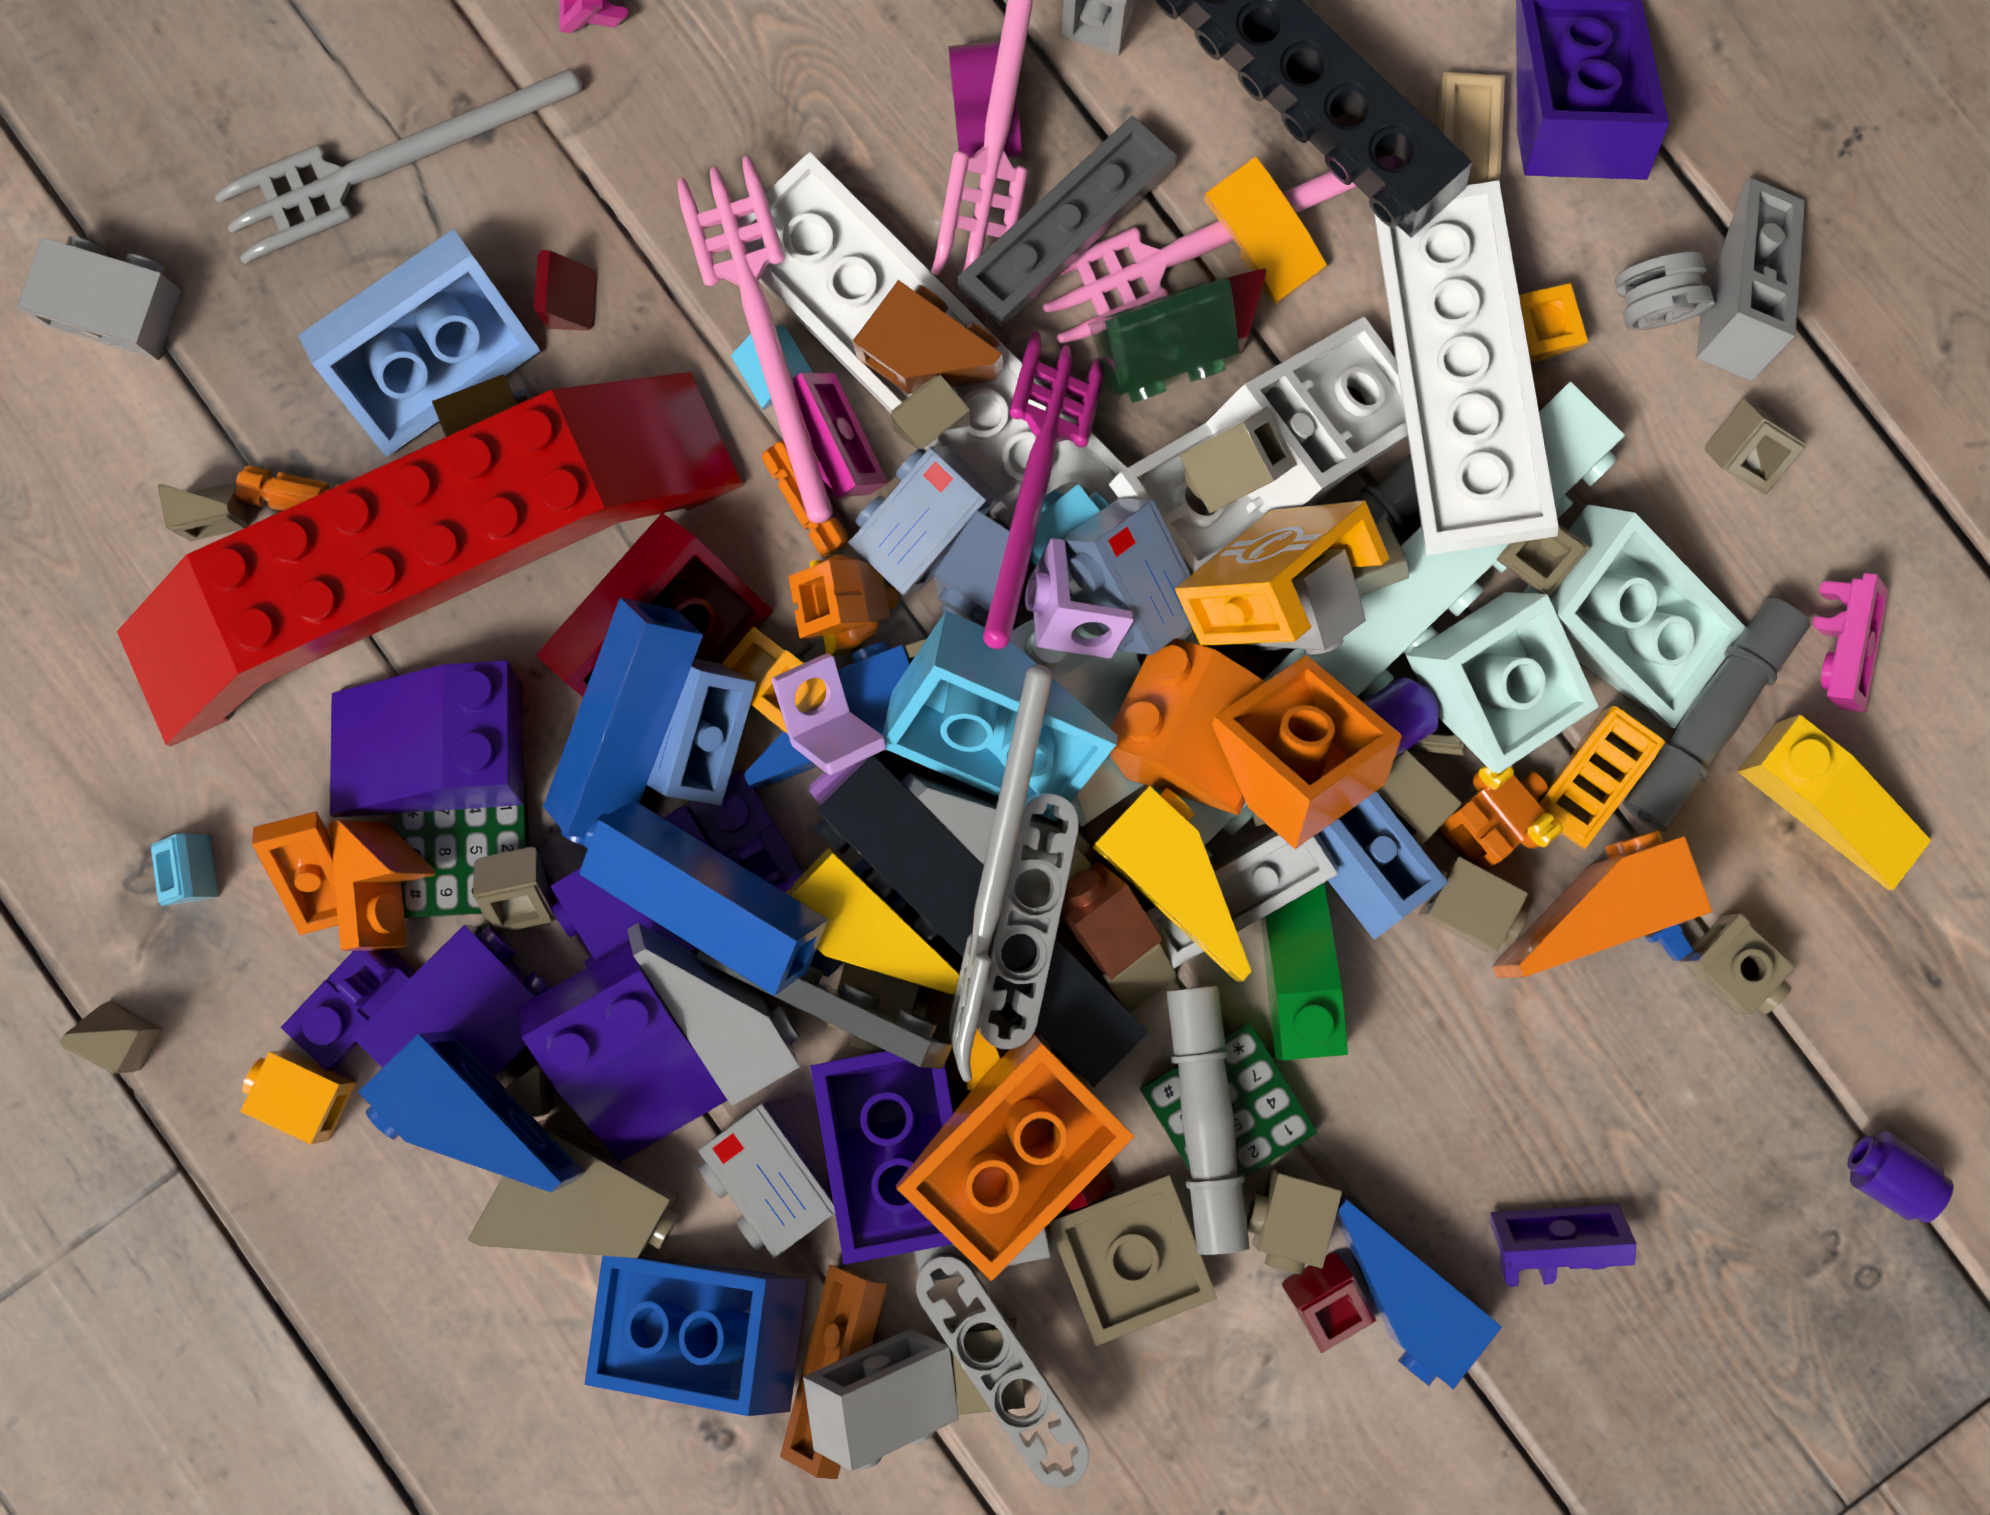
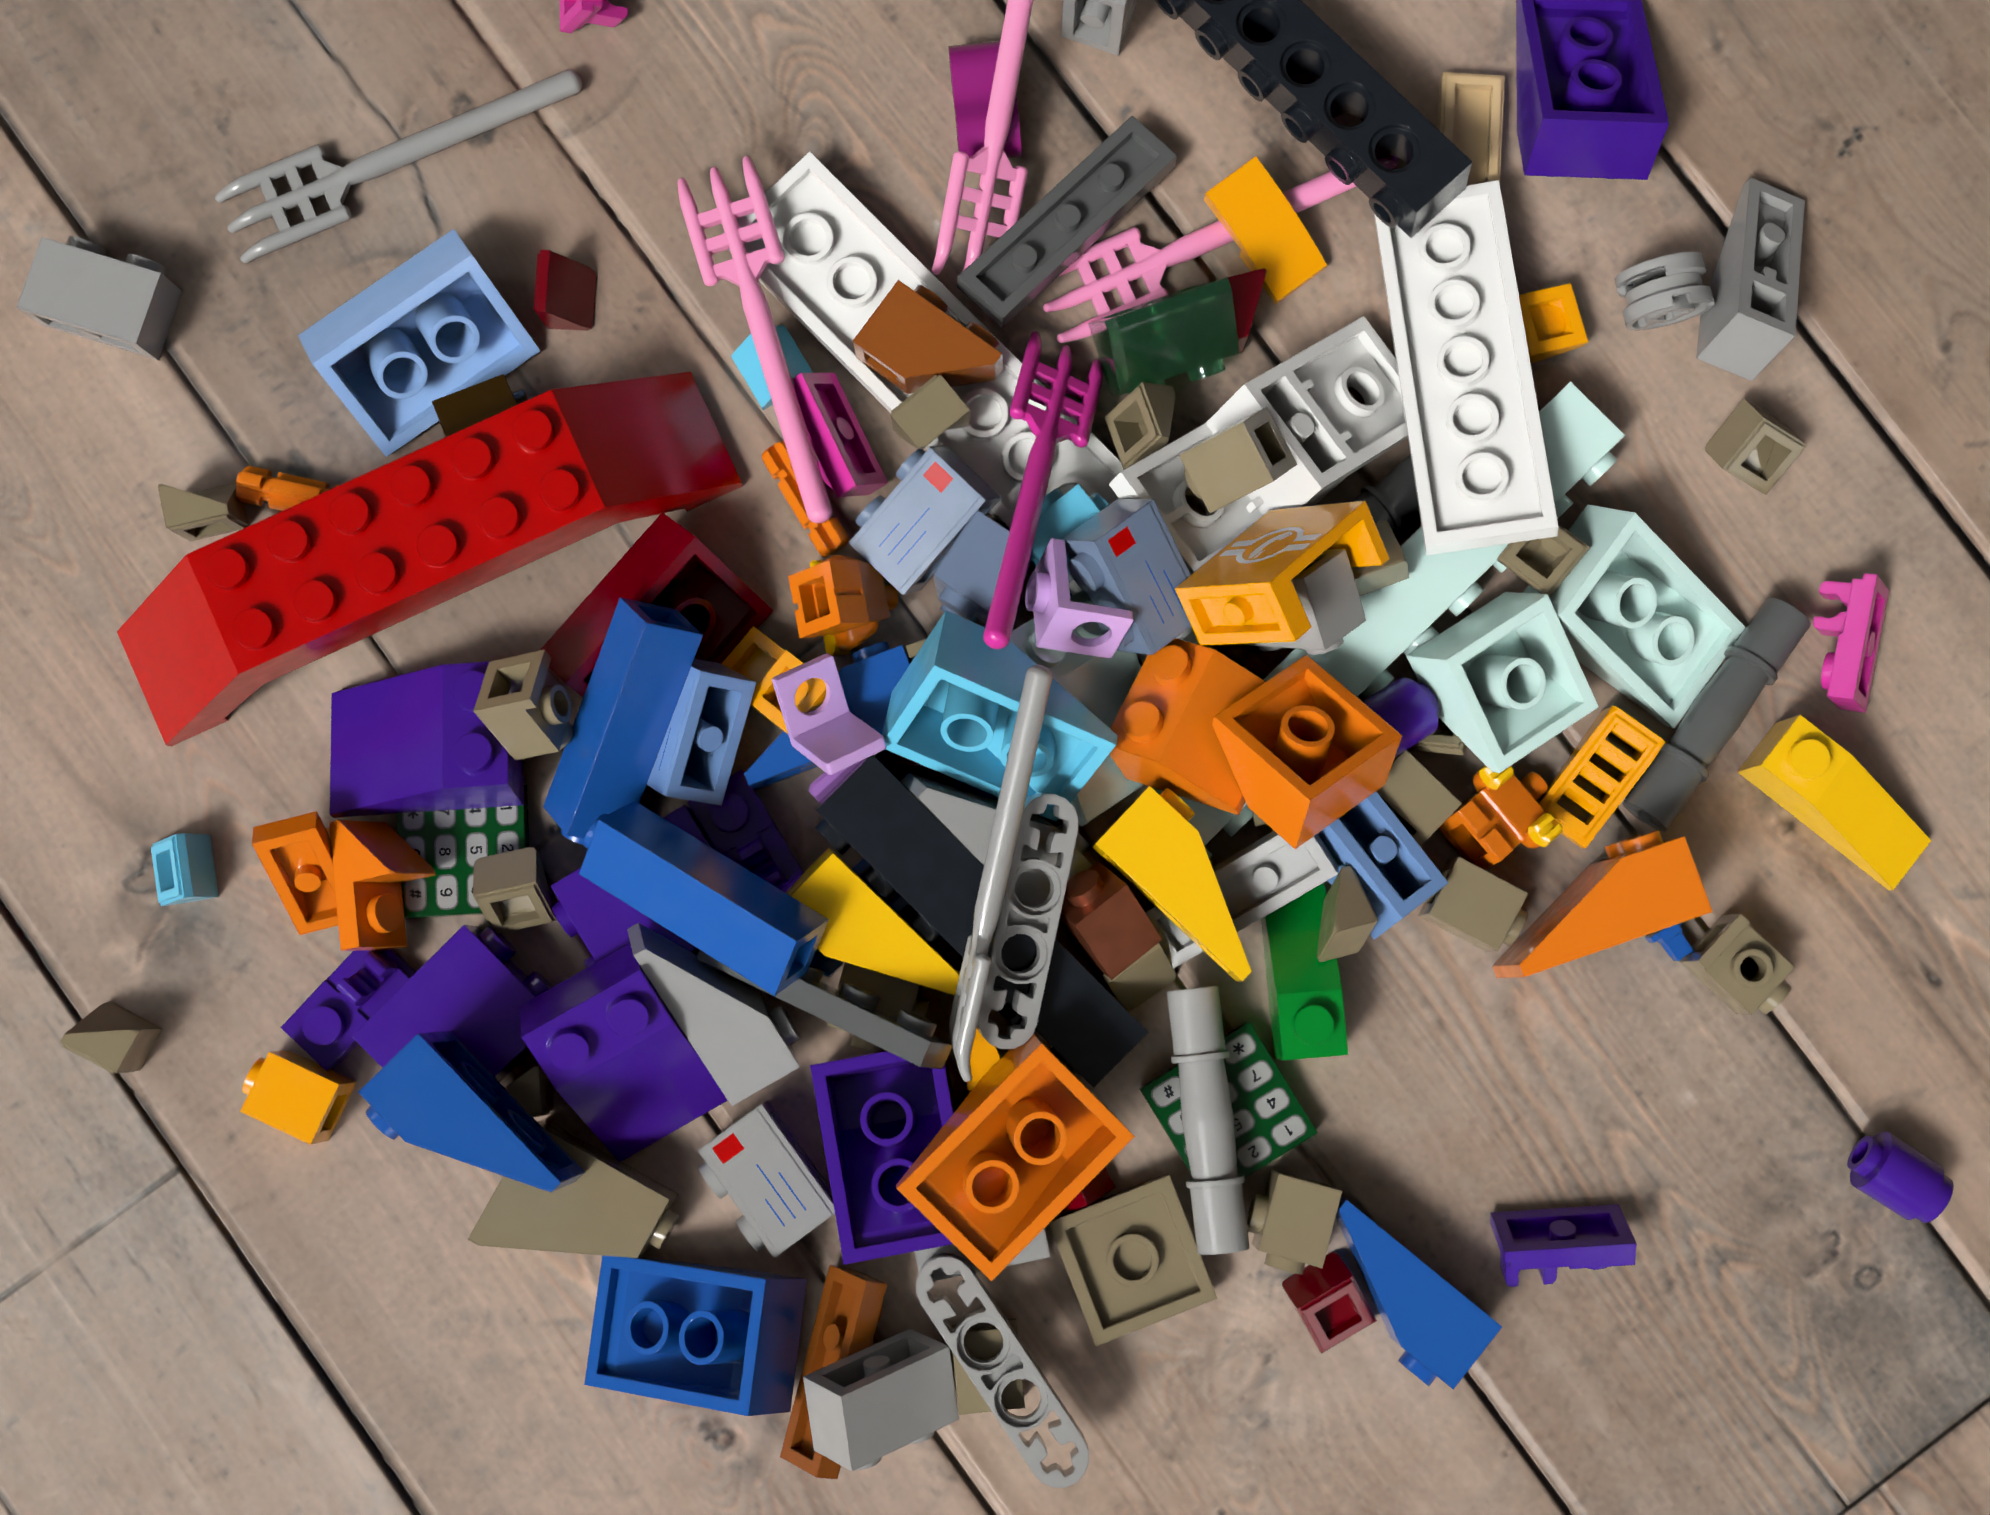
(525, 705): none -> dark tan brick
(1142, 422): none -> dark tan slope
(1345, 917): none -> dark tan slope

